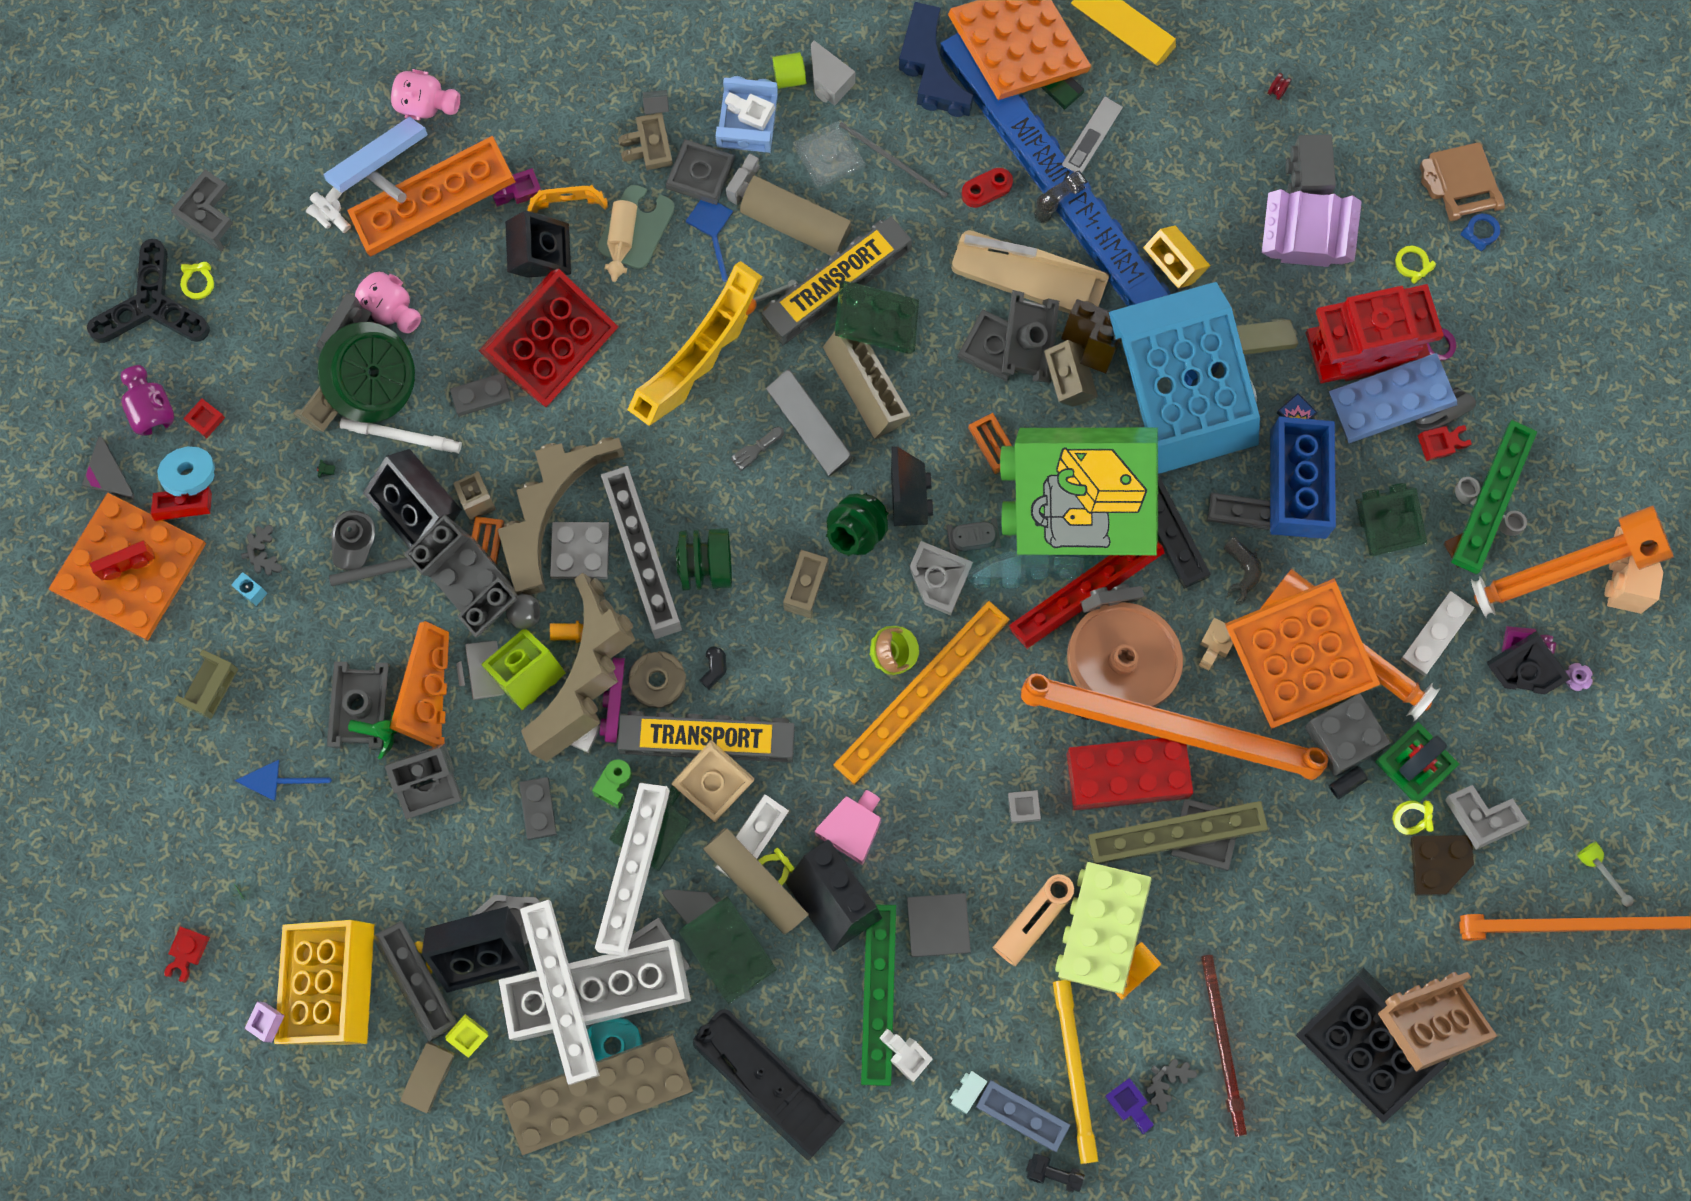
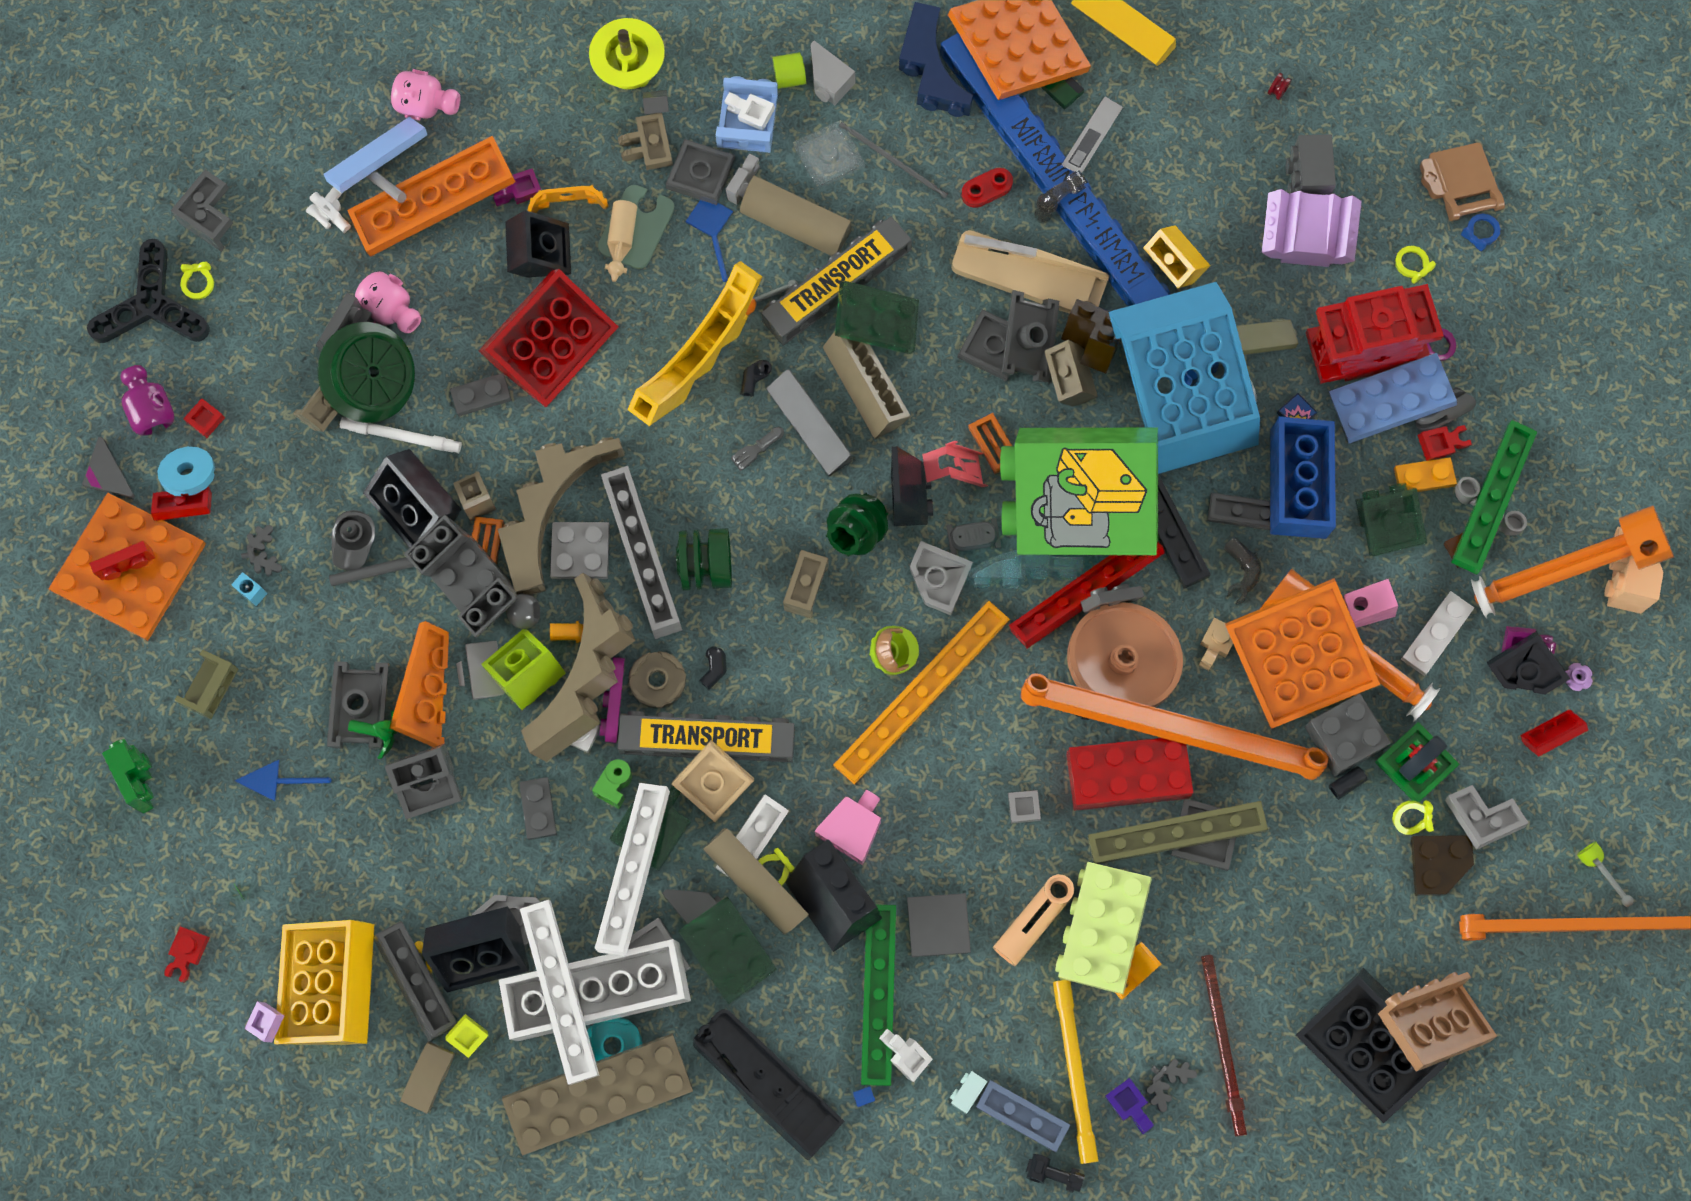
(130, 771): none -> green plate
(324, 469): dark green piece -> none
(626, 53): none -> neon yellow piece
(754, 374): none -> black arm
(864, 1096): none -> blue piece
(970, 469): none -> coral piece
(1376, 599): none -> bright pink torso
(1427, 474): none -> light orange plate
(1554, 732): none -> red plate

